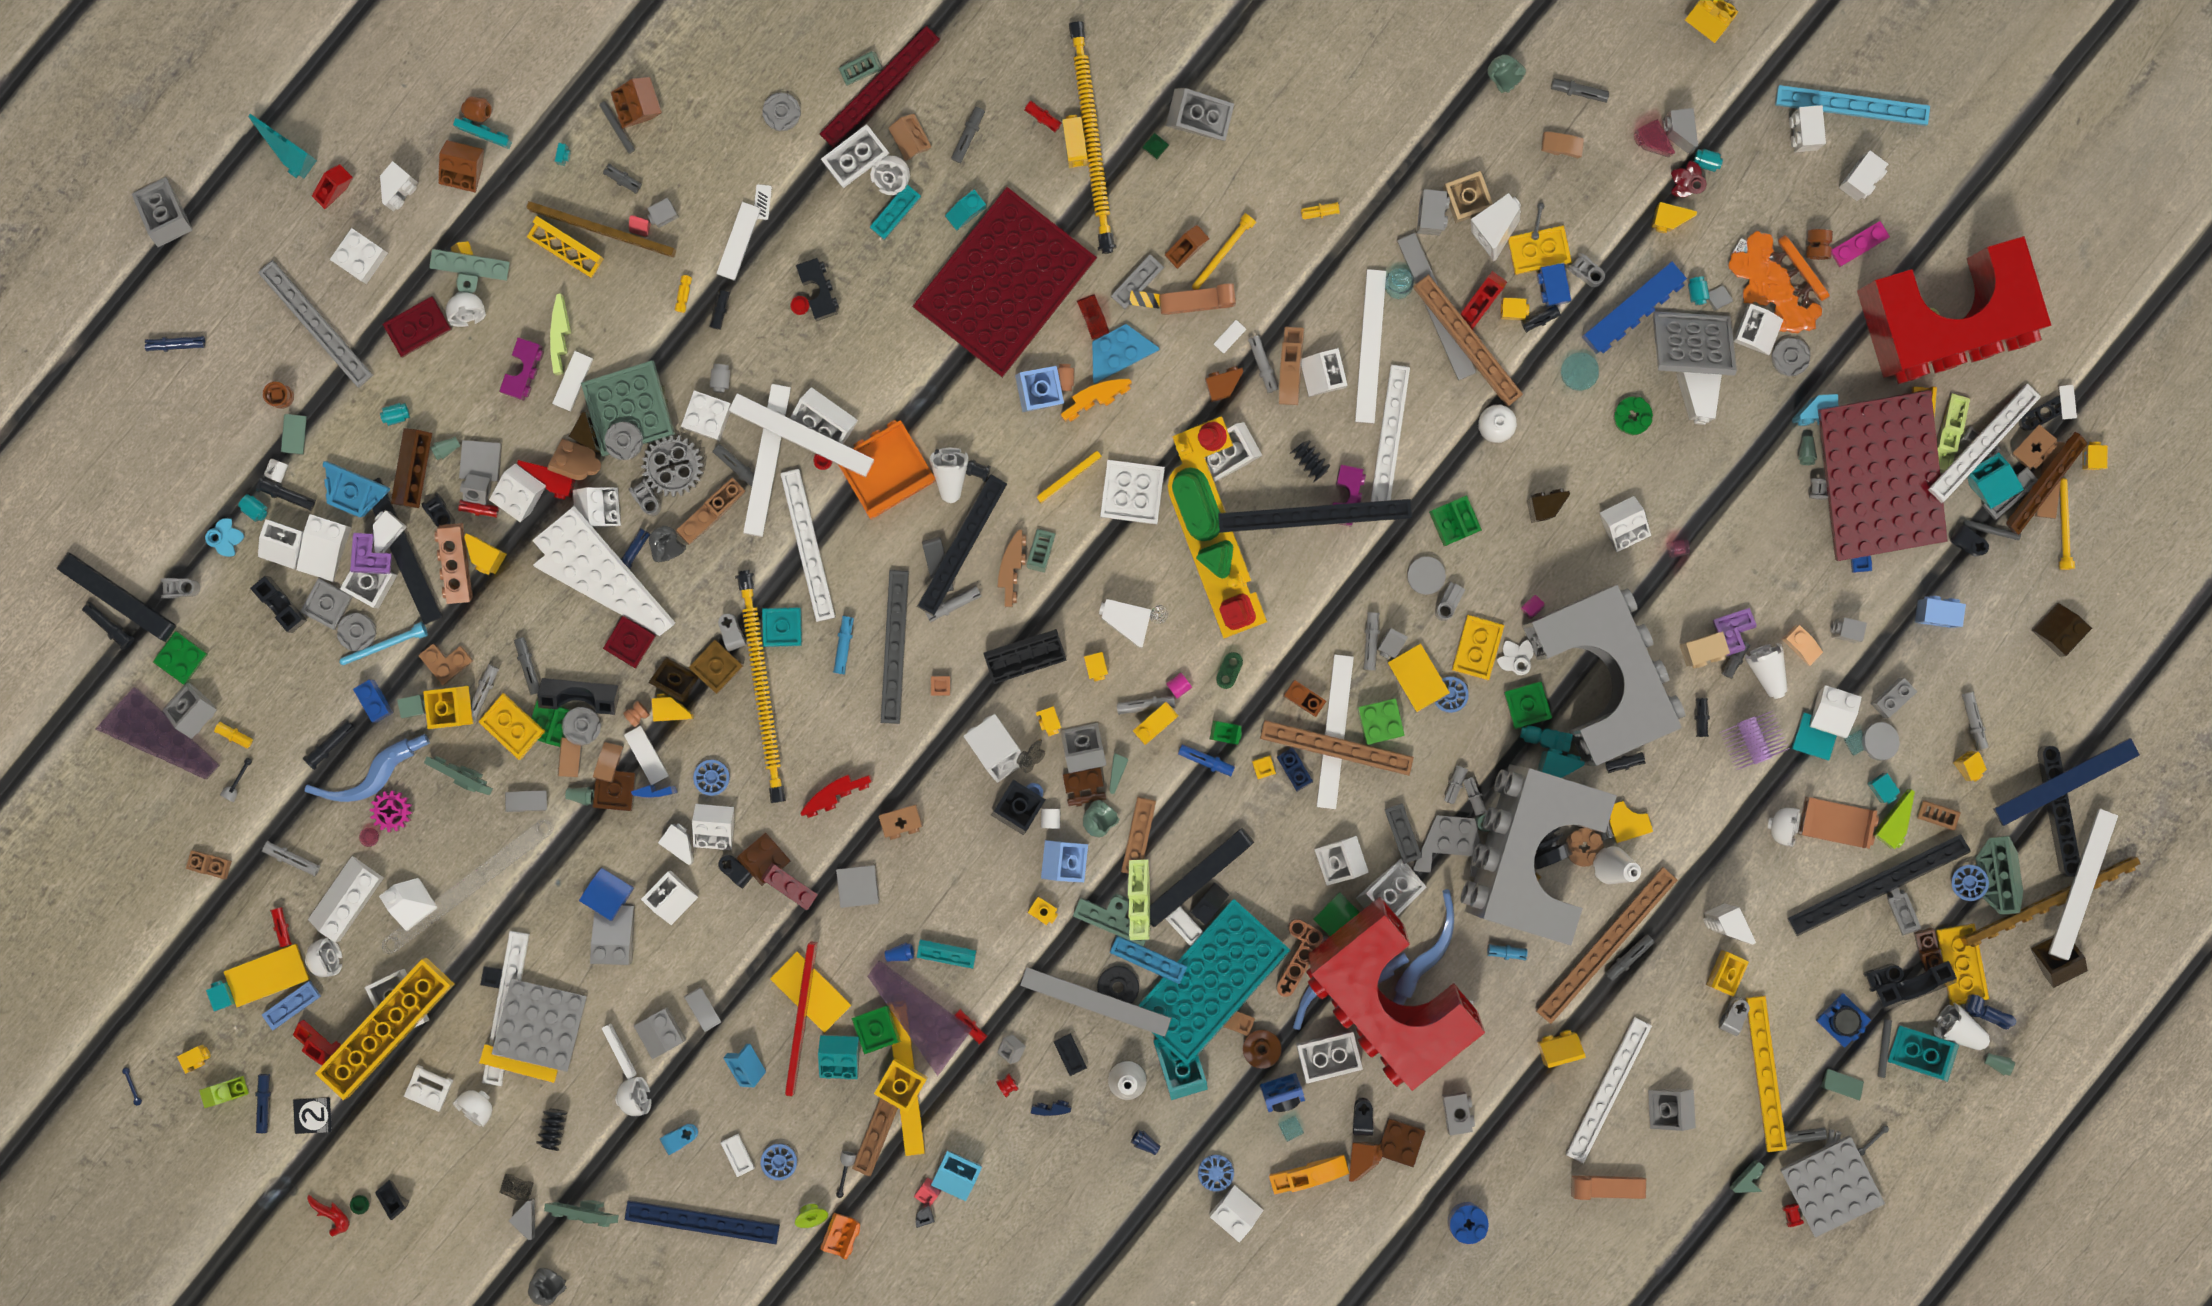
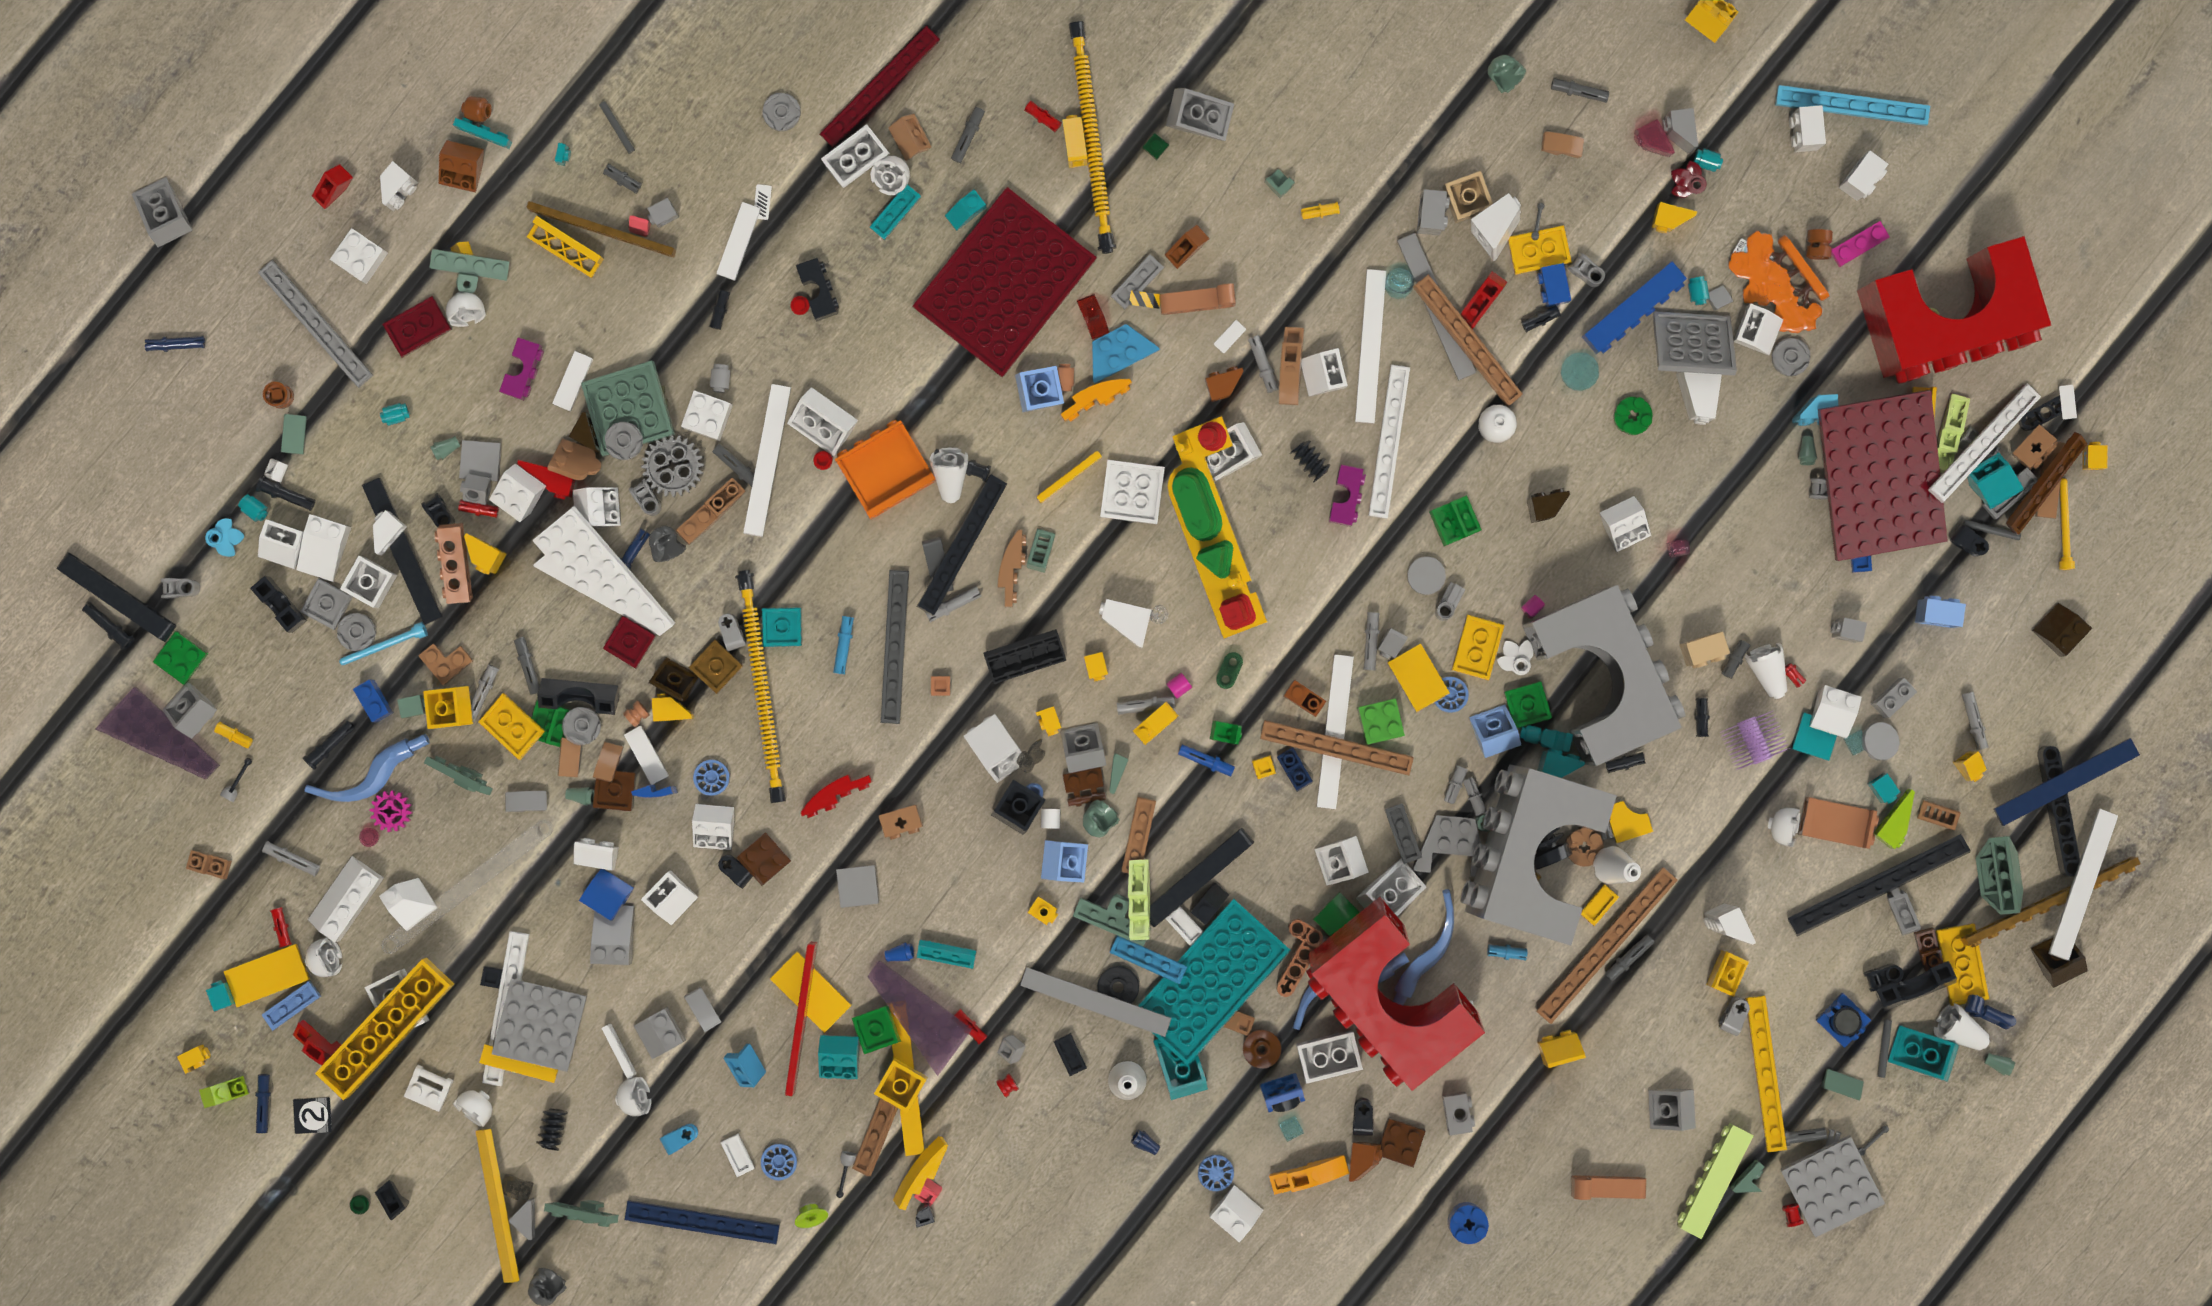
(137, 1101): dark blue hinge -> none
(289, 154): teal wedge -> none
(334, 1213): red piece -> none
(351, 491): dark azure wing -> none
(364, 560): medium lavender plate -> none
(411, 468): reddish brown brick -> none
(497, 1205): none -> yellow tile
(559, 327): yellowish green slope -> none
(594, 854): none -> white slope
(635, 102): dark orange slope -> none
(678, 843): white slope -> none
(683, 293): yellow axle -> none
(789, 886): dark red plate -> none
(801, 435): white tile -> none
(807, 545): white tile -> none
(841, 1235): orange bracket -> none
(863, 74): sand green slope -> none
(924, 1167): none -> yellow slope
(956, 1175): medium azure slope -> none
(1058, 1108): dark blue slope -> none
(1245, 223): yellow piece -> none
(1279, 183): none -> sand green panel
(1314, 515): black plate -> none
(1495, 731): none -> light blue slope
(1514, 309): yellow brick -> none
(1599, 905): none -> yellow tile
(1608, 1090): white tile -> none
(1715, 1180): none -> yellowish green brick
(1732, 626): medium lavender plate -> none
(1793, 674): none -> red pin
(1803, 644): light nougat slope -> none
(1970, 882): medium blue wheel -> none

